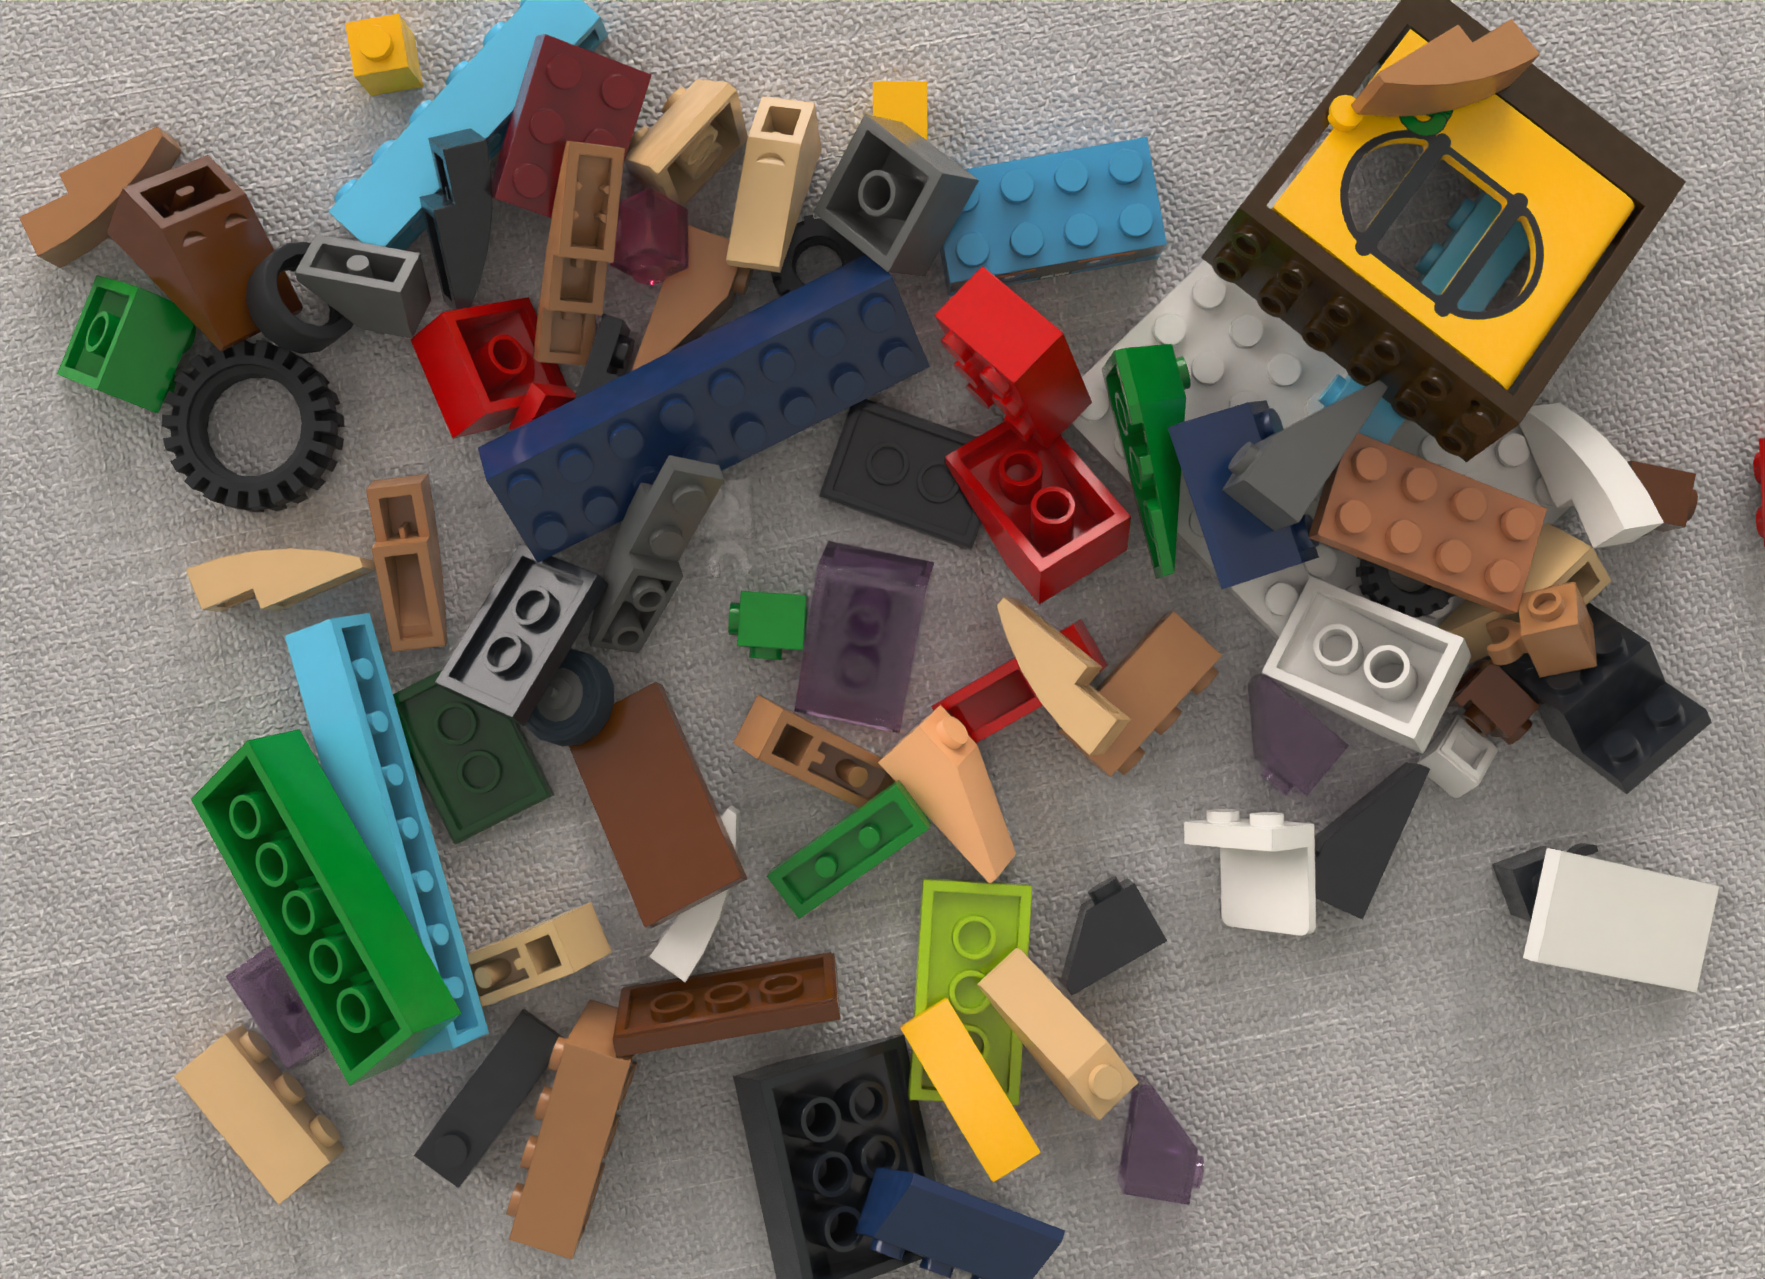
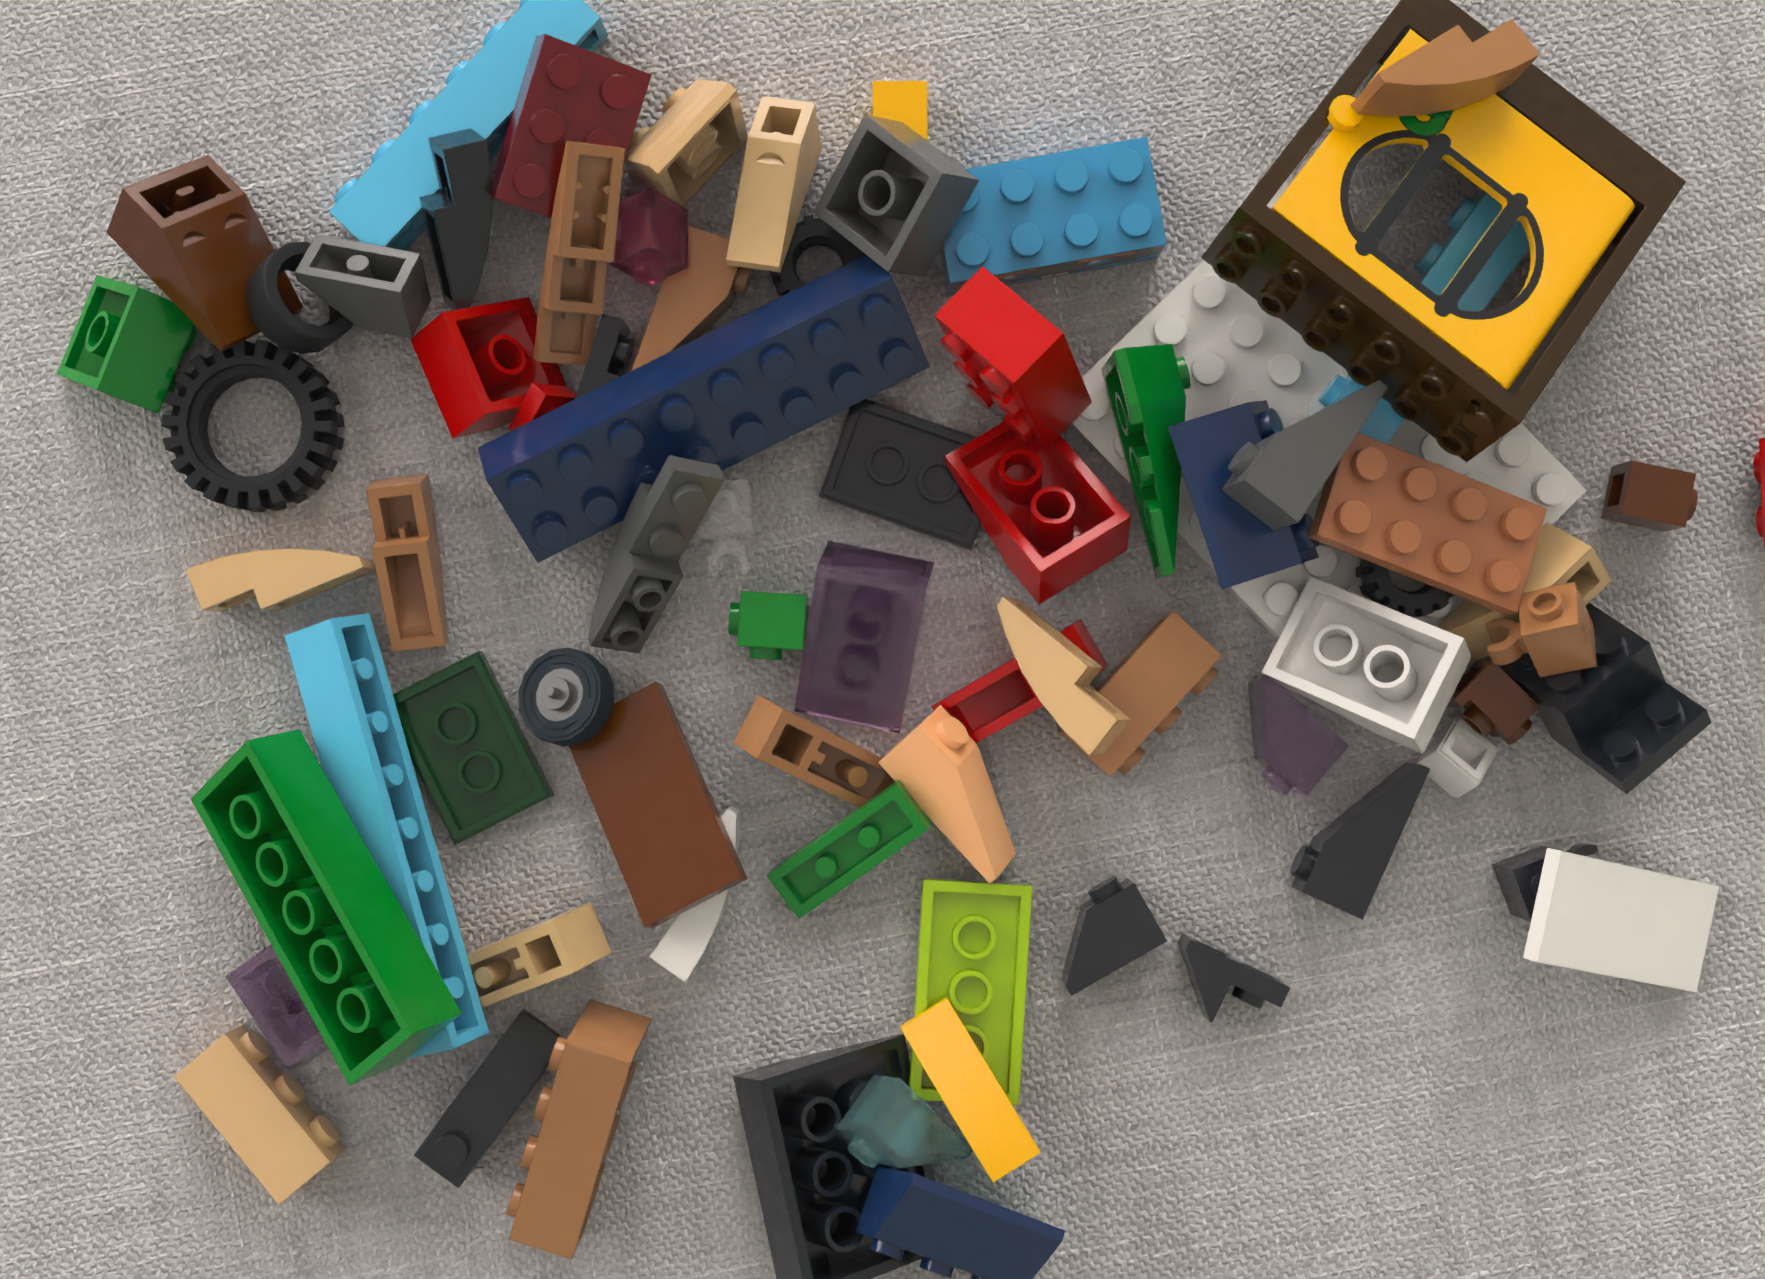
(81, 218): medium nougat slope -> none
(384, 54): yellow brick -> none
(522, 634): plate -> none
(727, 1004): reddish brown tile -> none
(898, 1128): none -> clear light blue slope
(1058, 1036): tan slope -> none
(1156, 1151): clear purple slope -> none
(1214, 972): none -> black slope
(1263, 869): white bracket -> none
(1588, 474): white slope -> none

